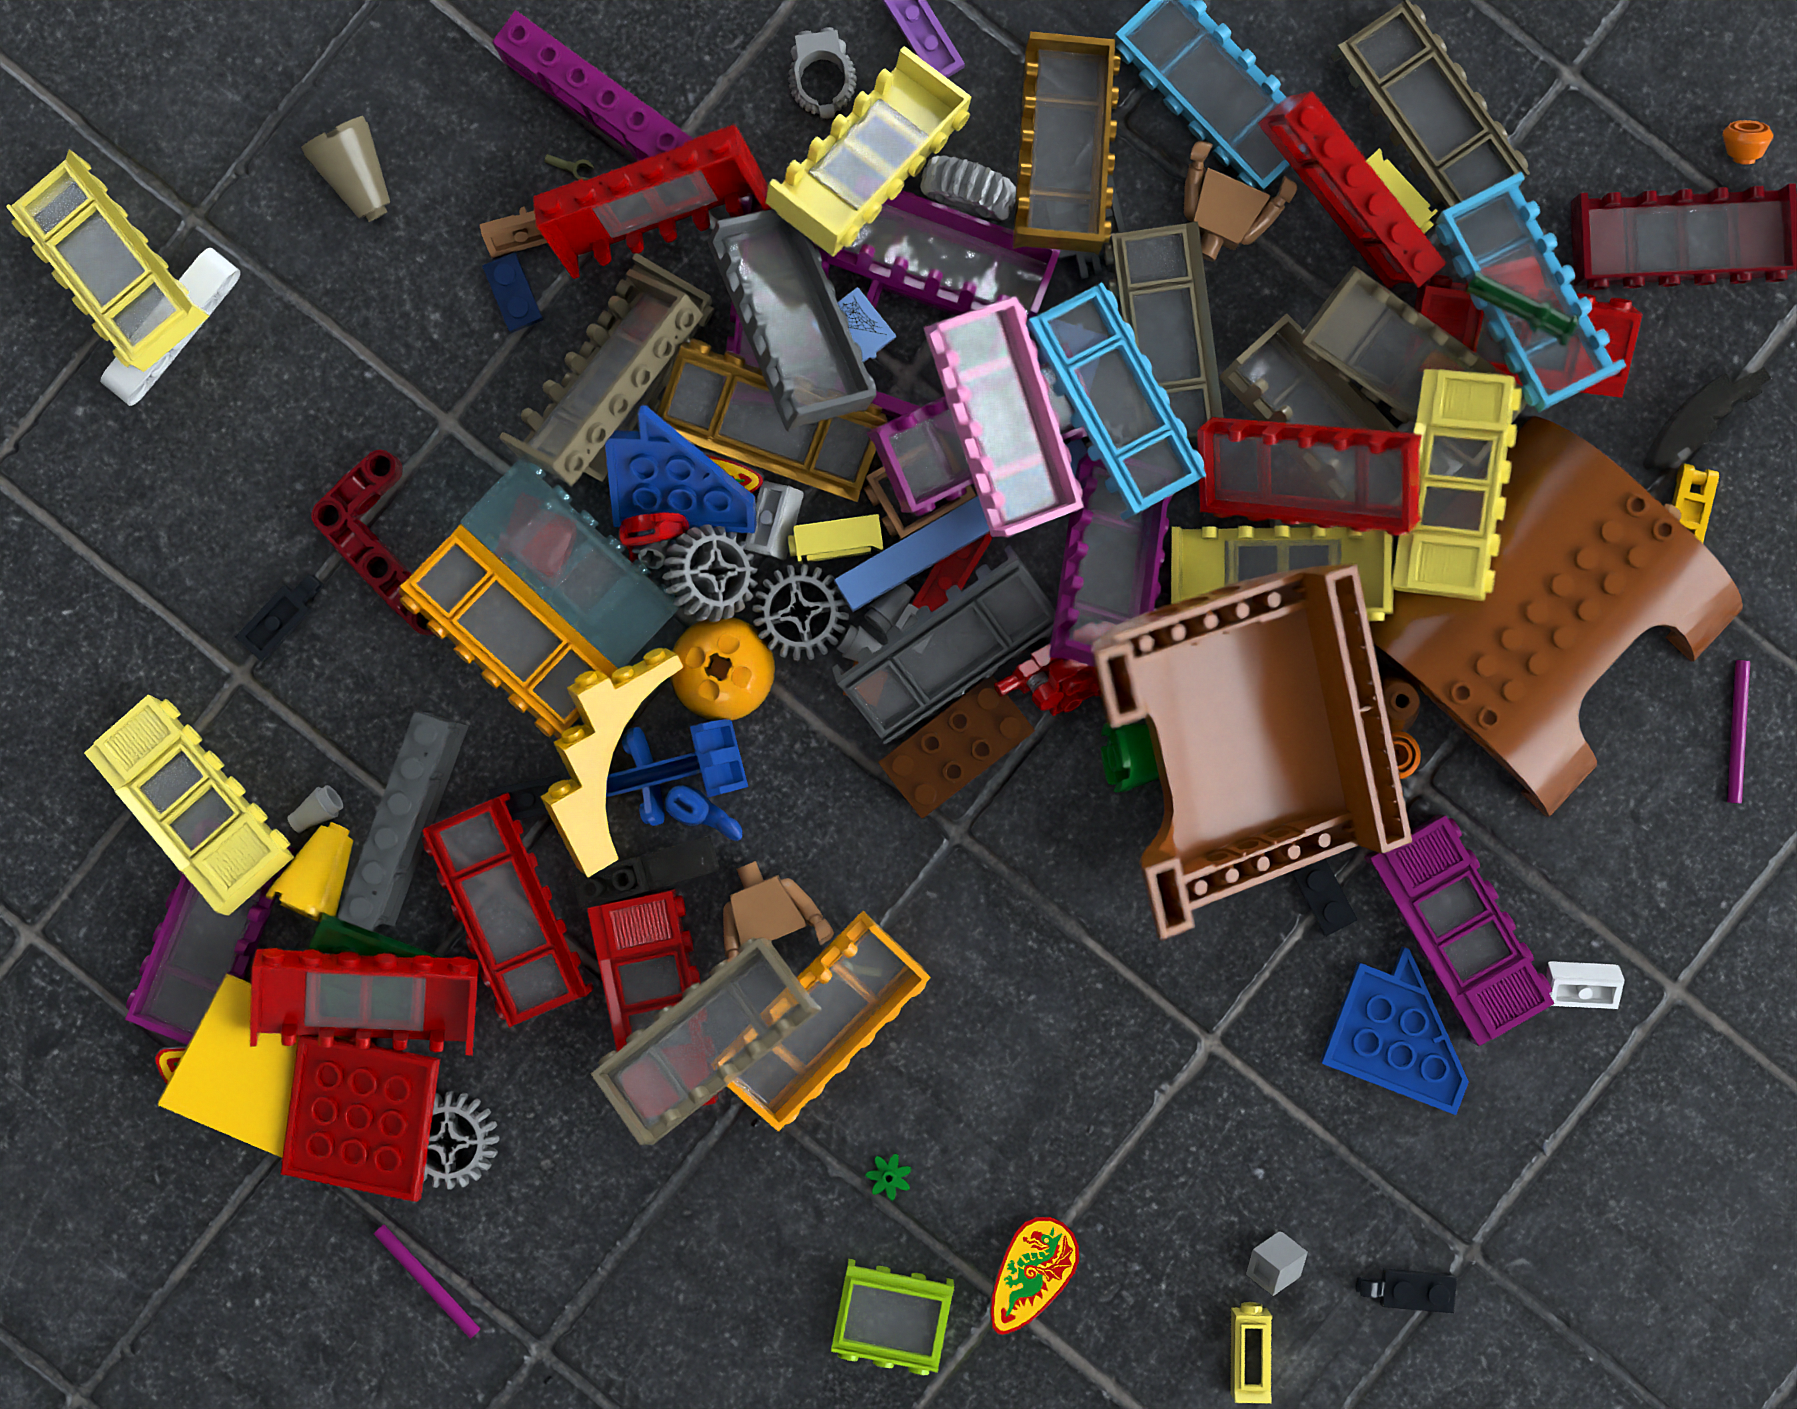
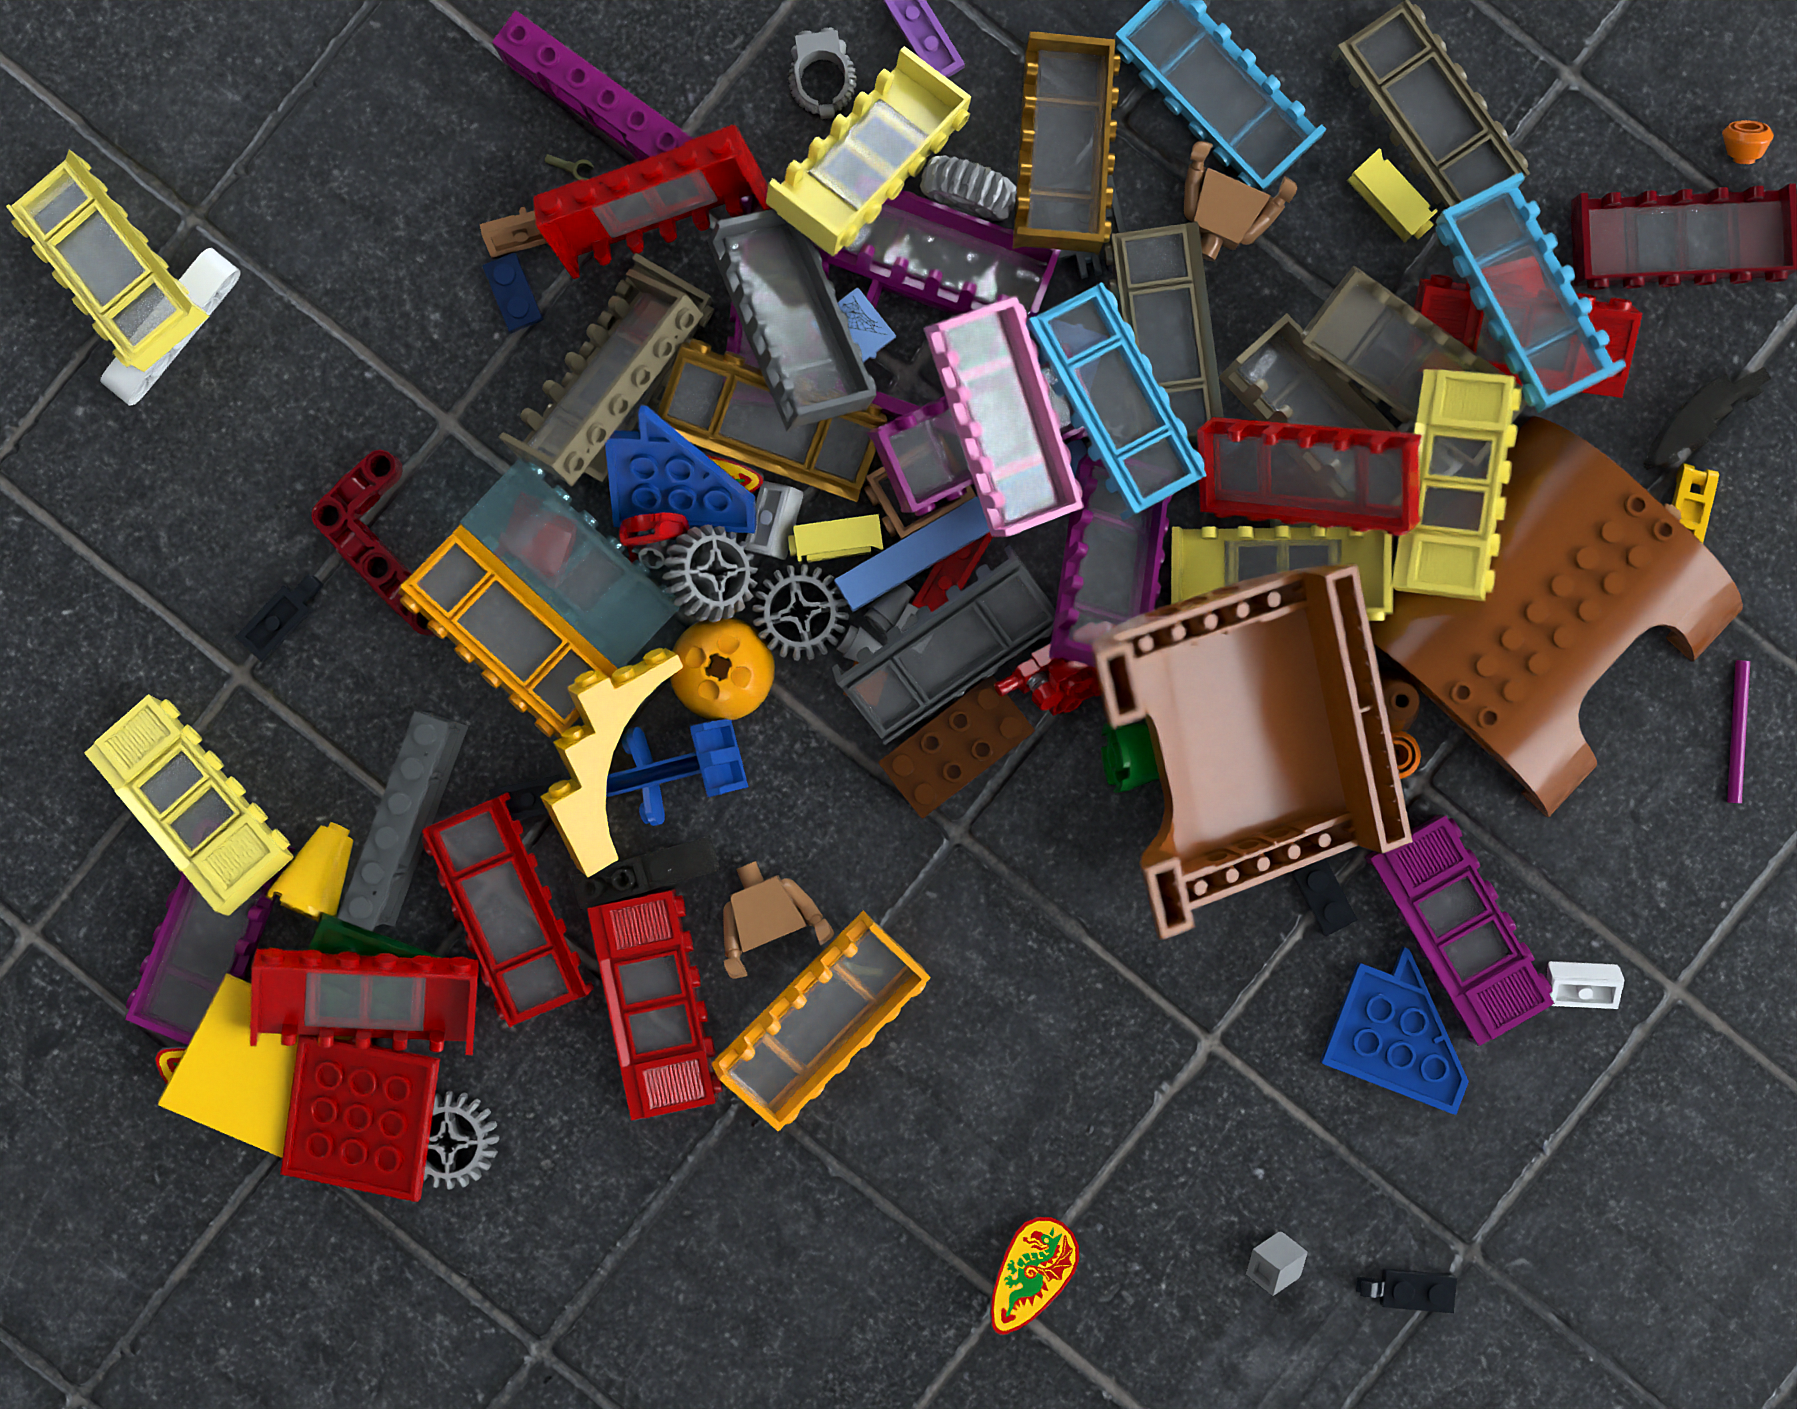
(317, 808): light grey cone -> none
(351, 167): dark tan cone -> none
(427, 1281): magenta bar -> none
(694, 808): blue piece -> none
(704, 1041): clear window -> none
(890, 1169): green plant -> none
(892, 1318): window -> none
(1250, 1316): light yellow window -> none
(1351, 191): red window -> none
(1538, 314): dark green pin -> none

